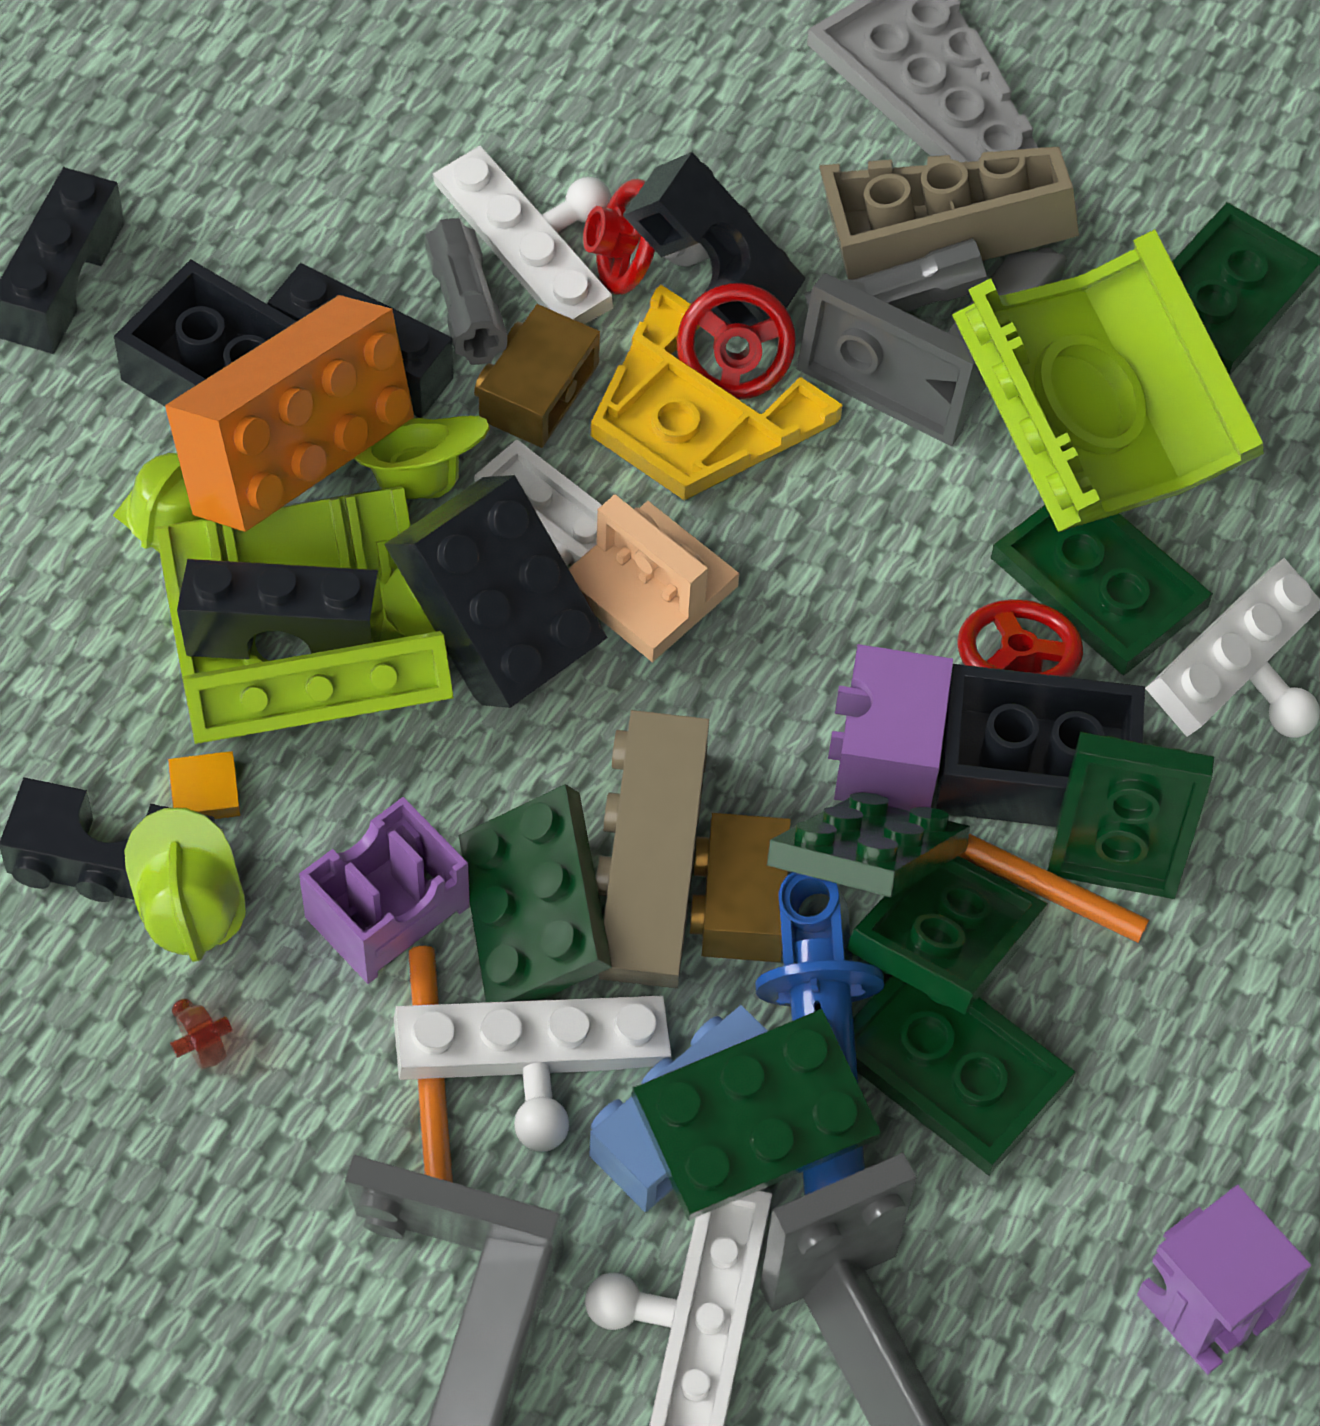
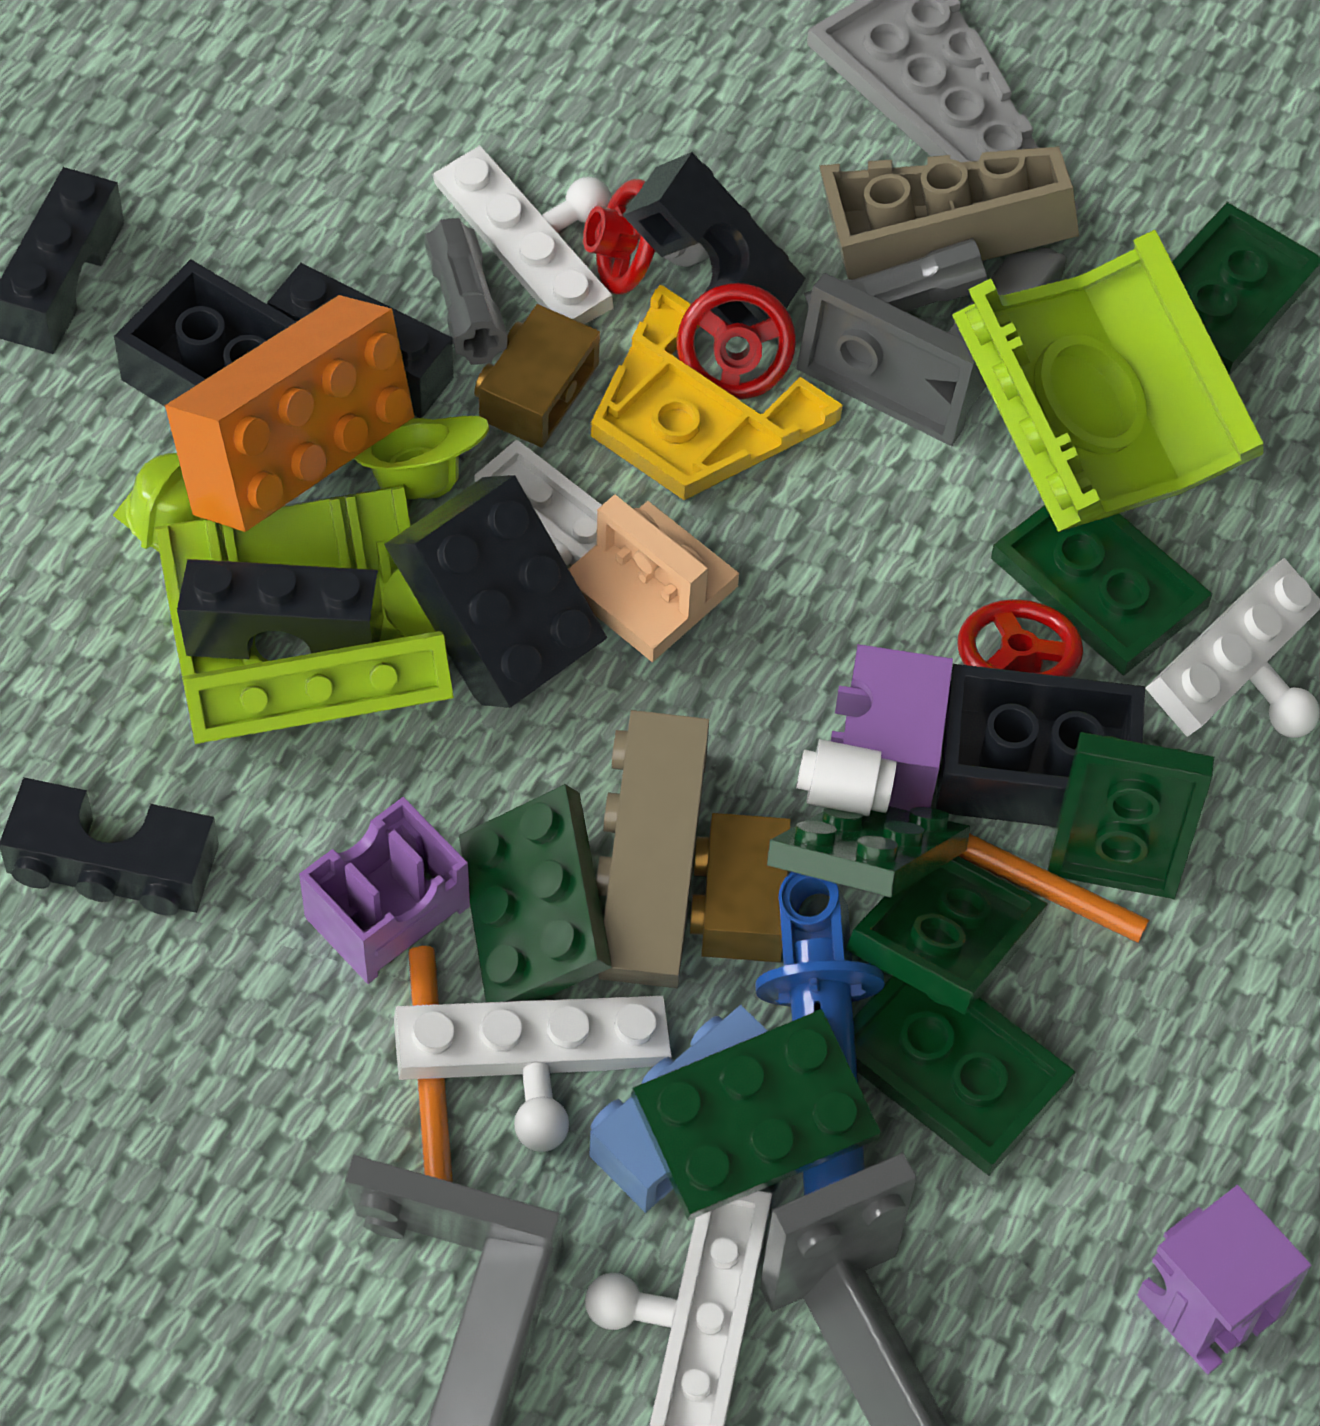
(184, 881): lime piece -> none
(199, 1034): clear red piece -> none
(205, 784): light orange tile -> none
(846, 778): none -> white brick

